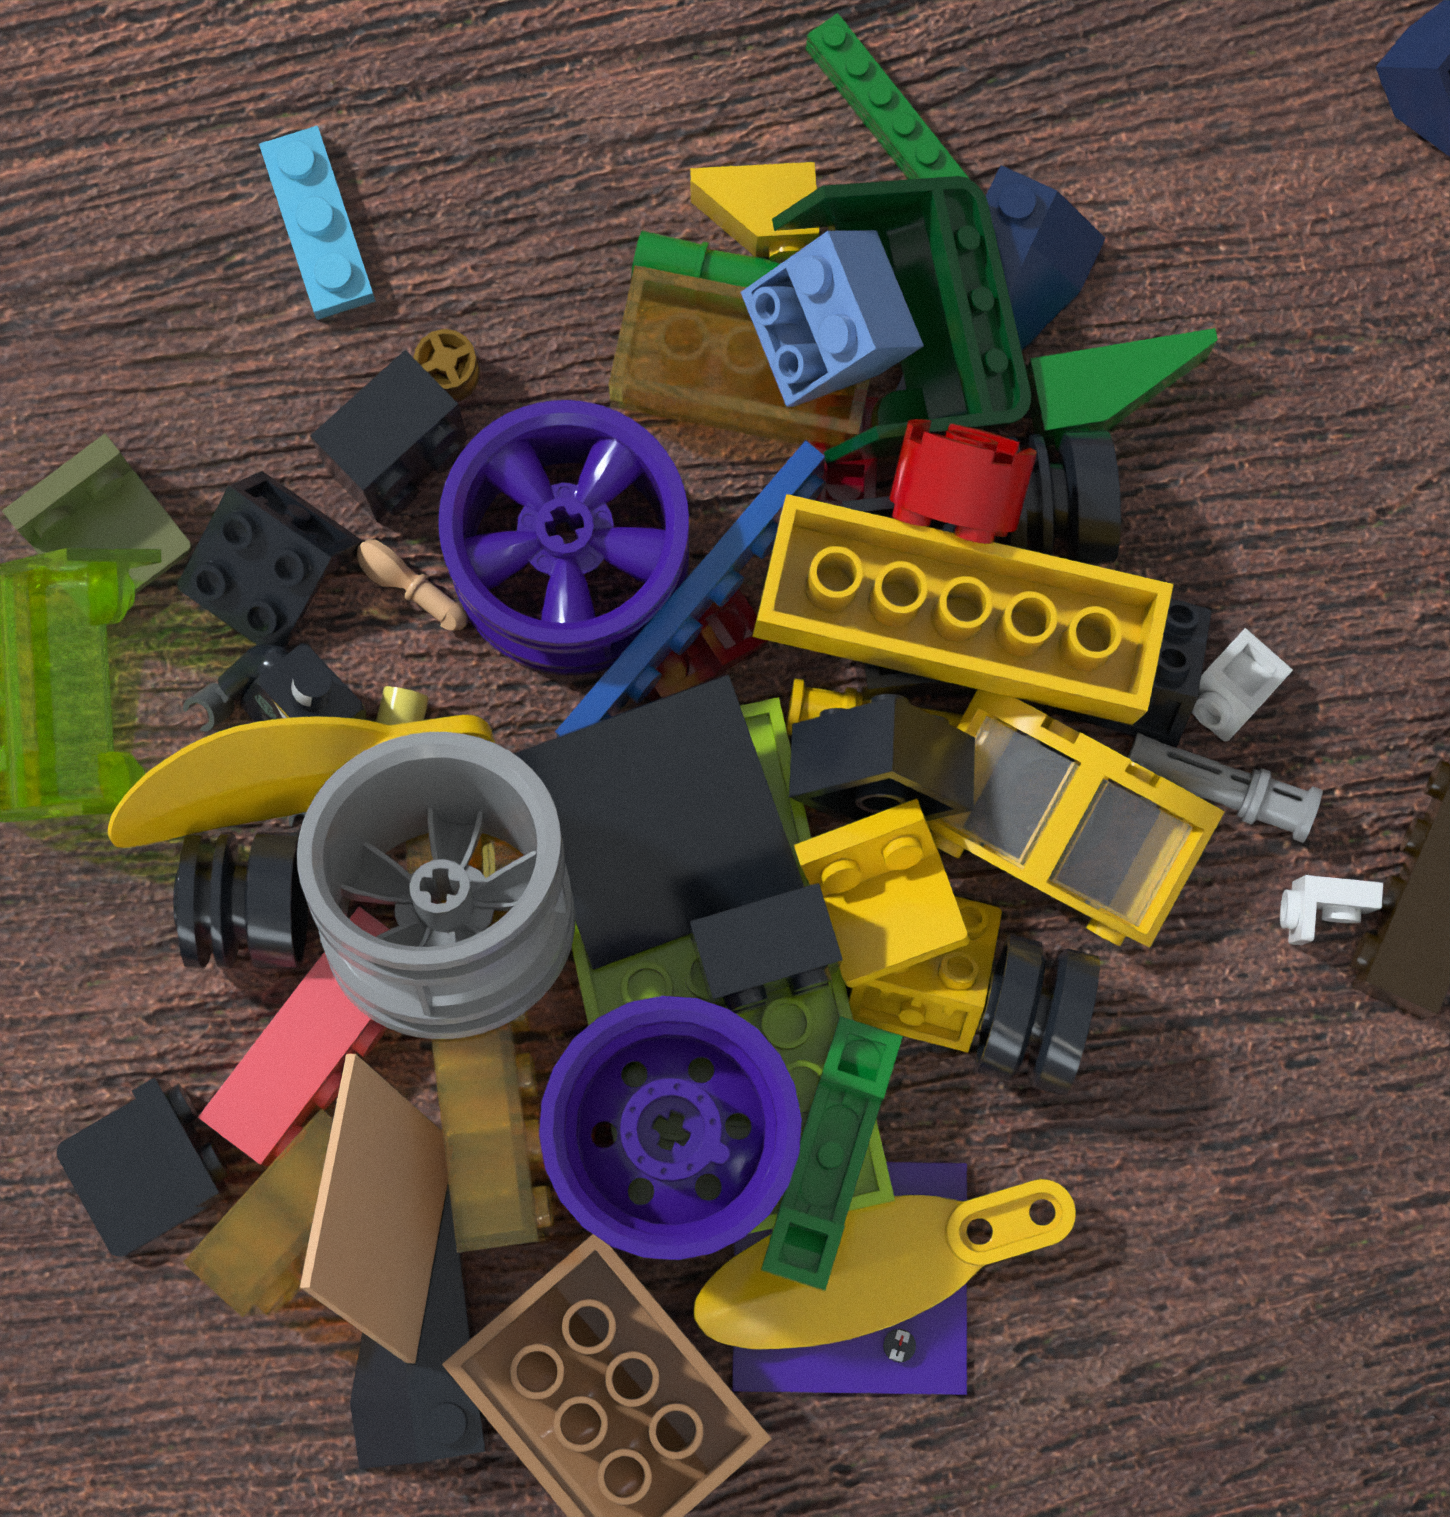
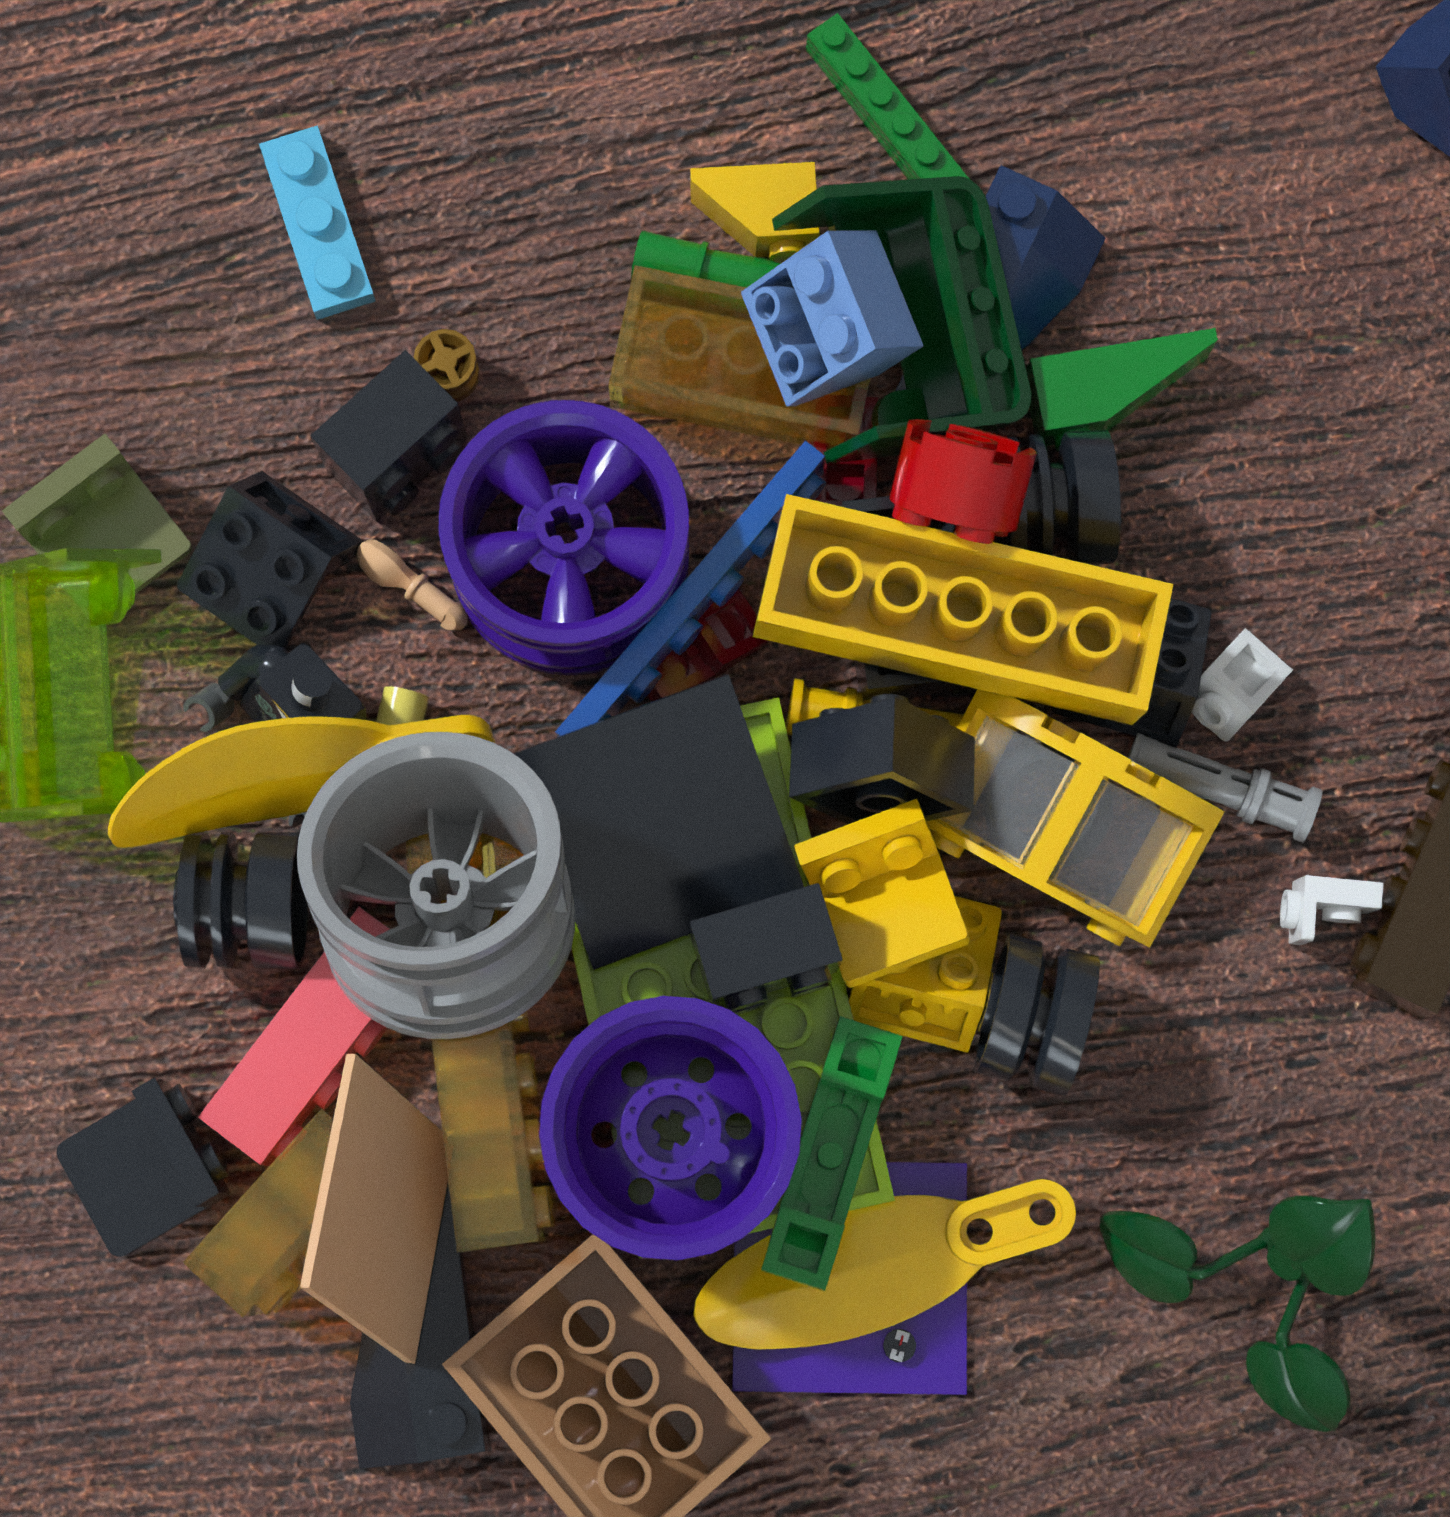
(1305, 1242): none -> dark green plant

